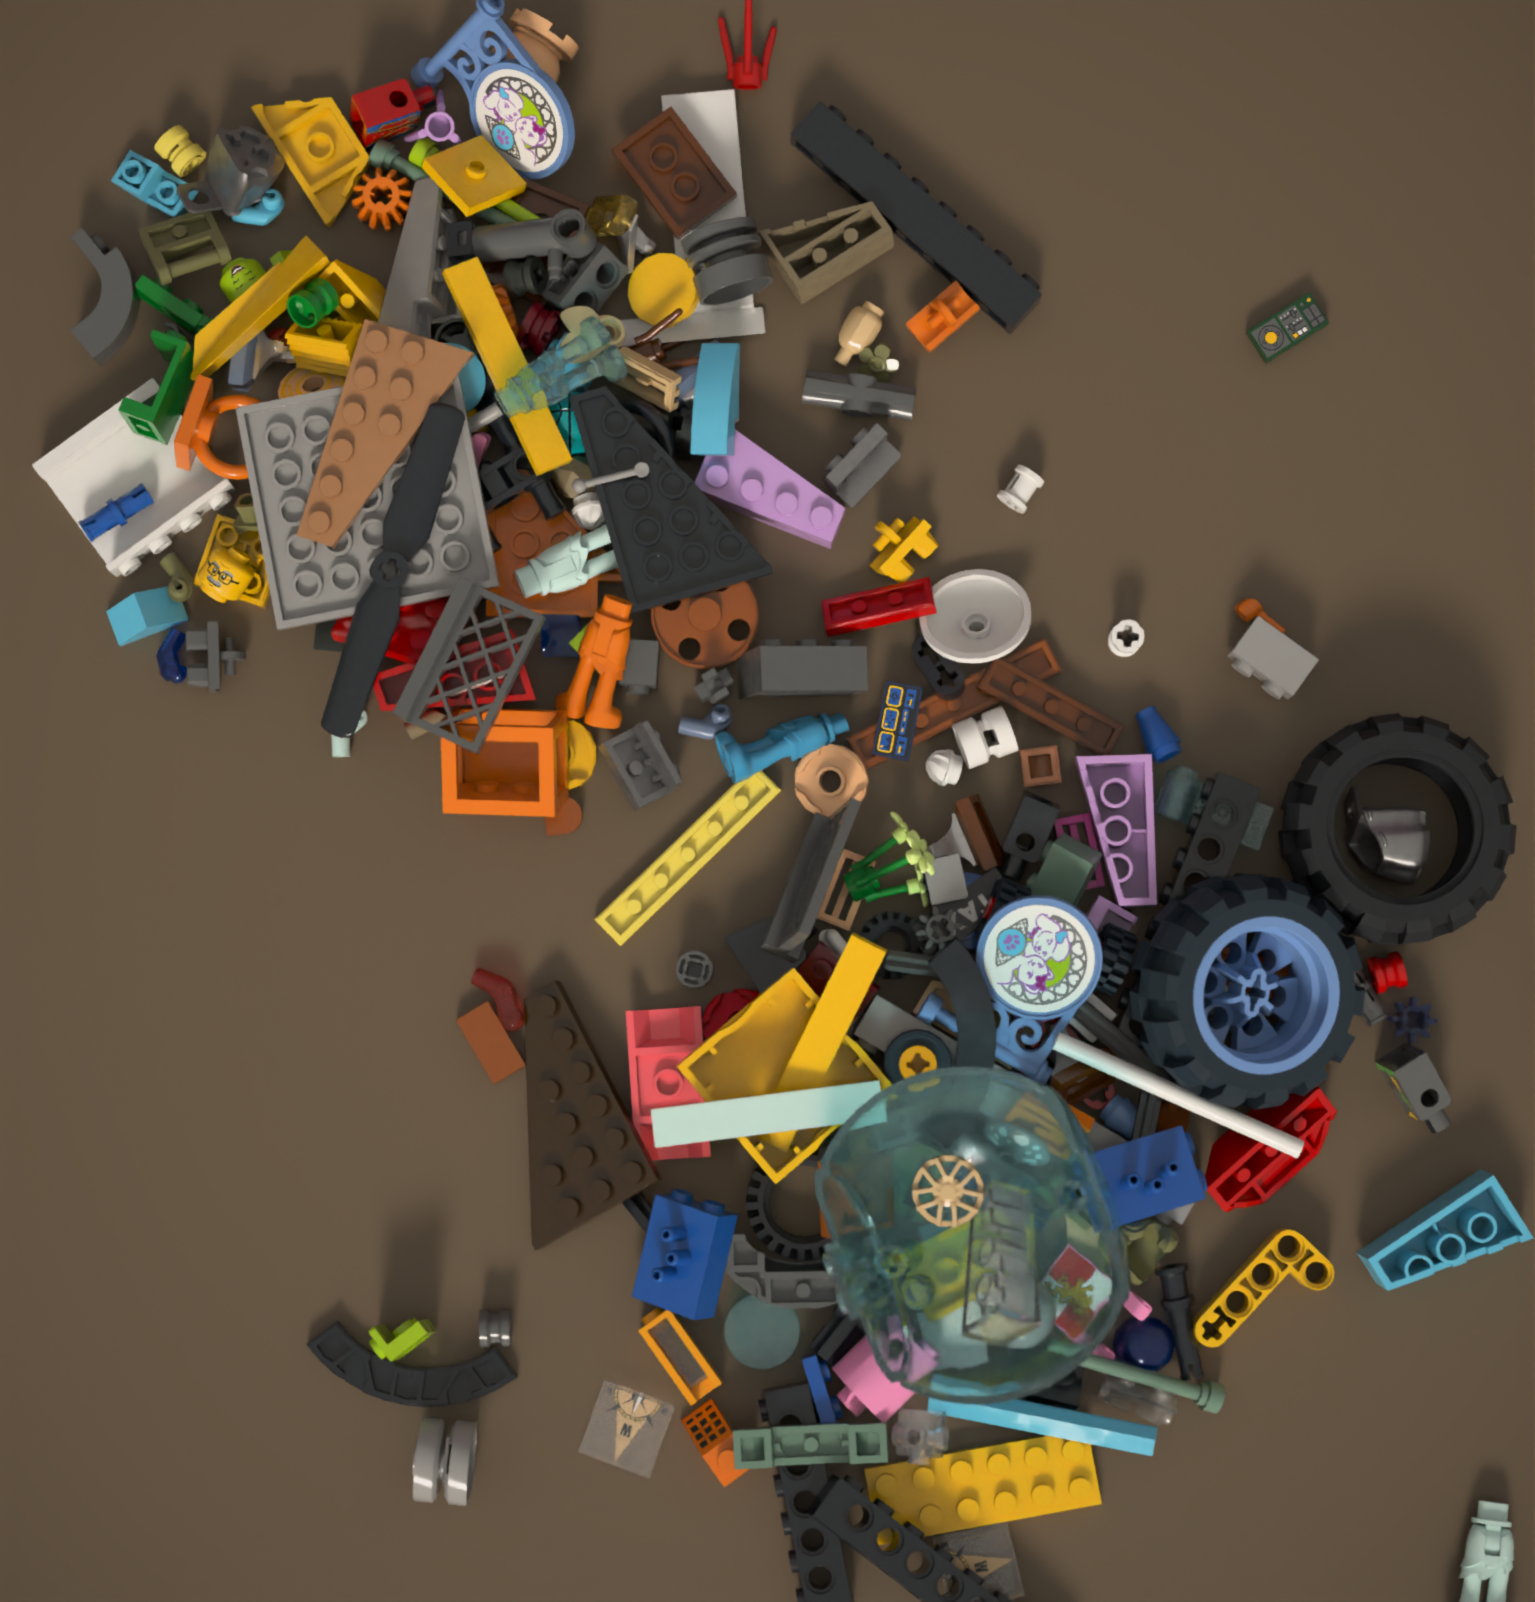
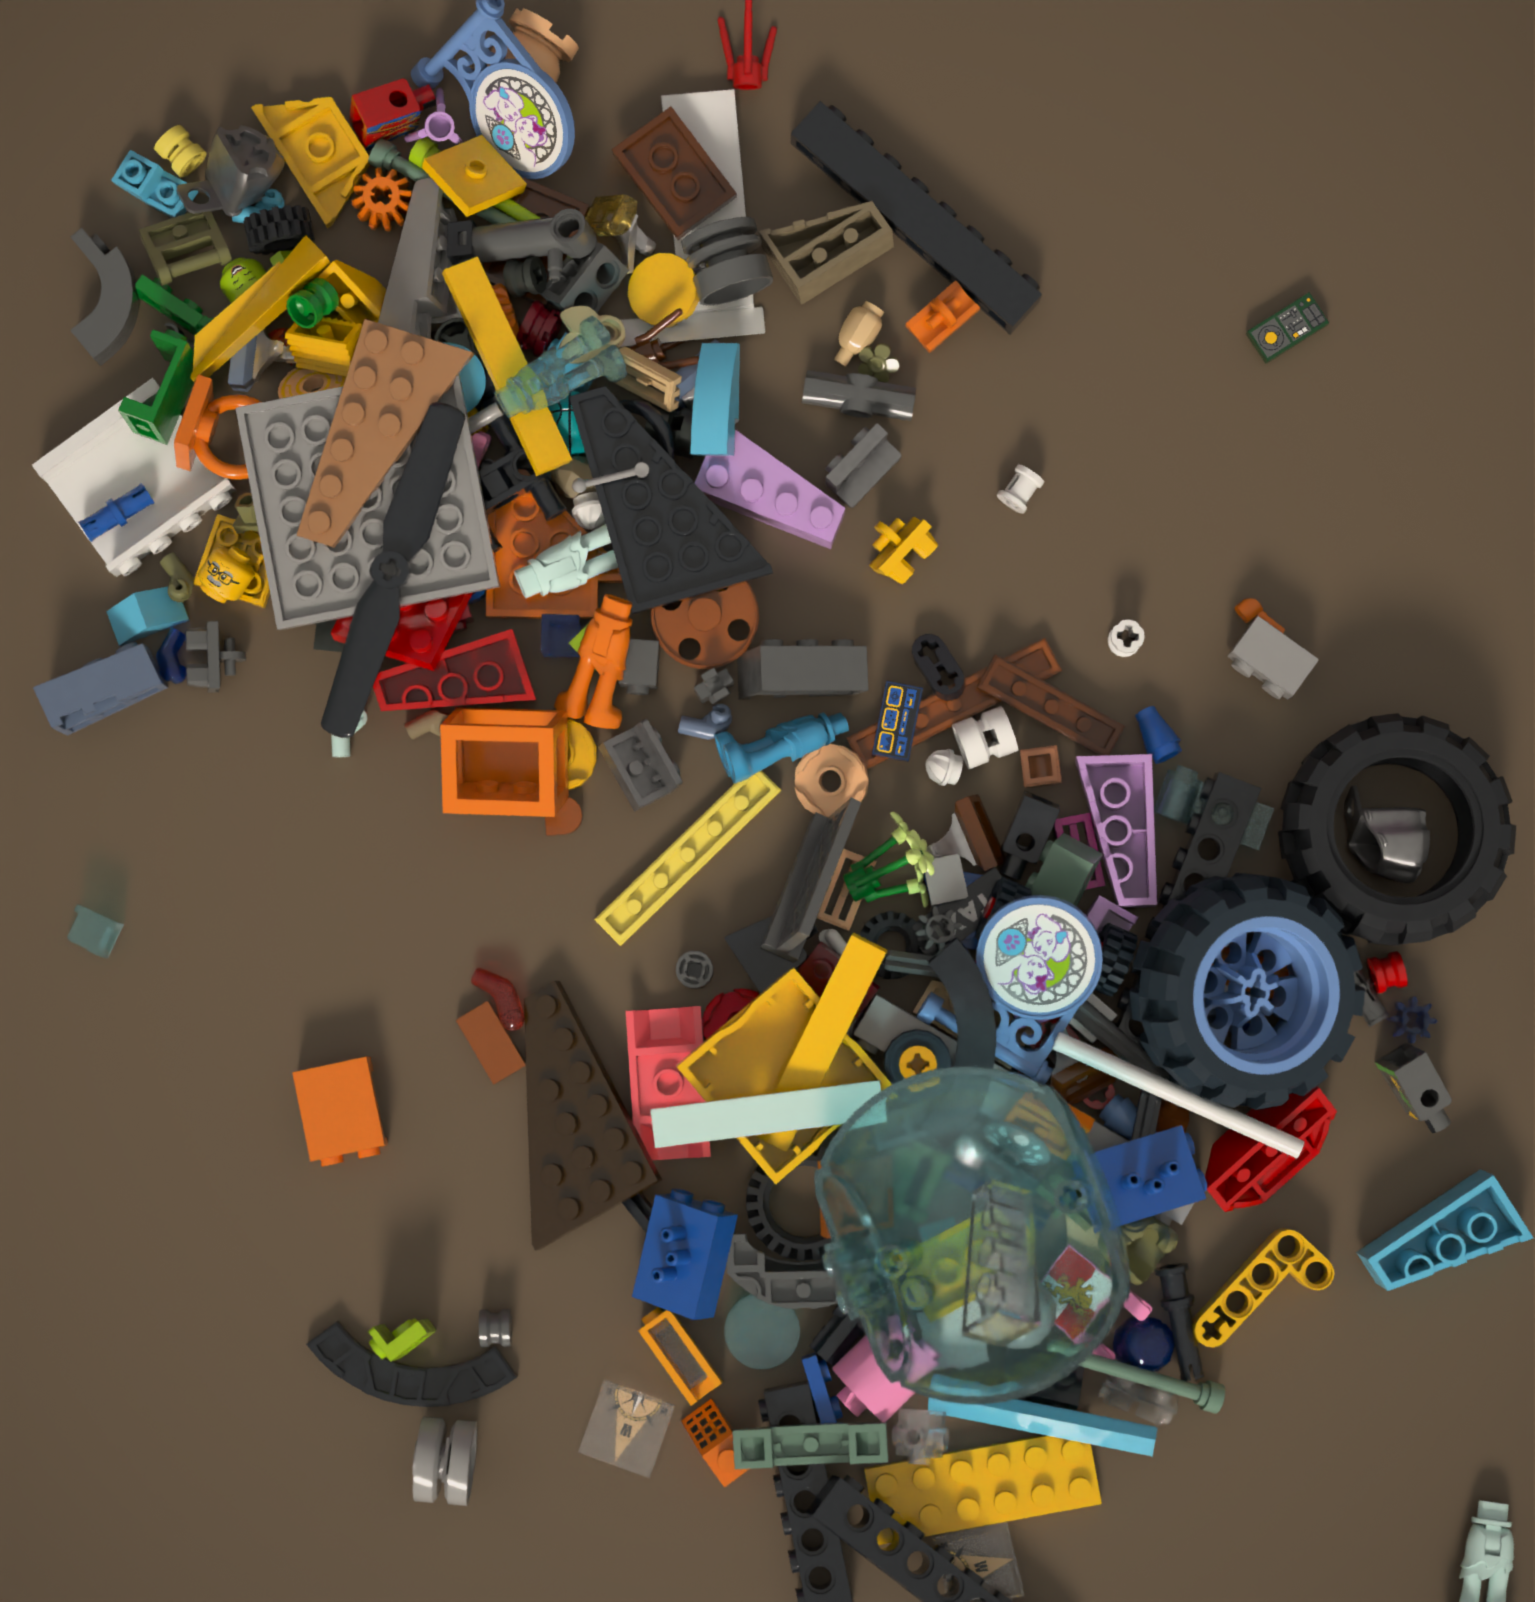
(94, 931): none -> clear light blue panel
(100, 688): none -> sand blue wedge
(278, 229): none -> black tyre
(339, 1110): none -> orange panel
(440, 650): dark grey fence -> none
(878, 606): red tile -> none
(948, 1190): tan wheel -> none
(977, 602): white dish -> none

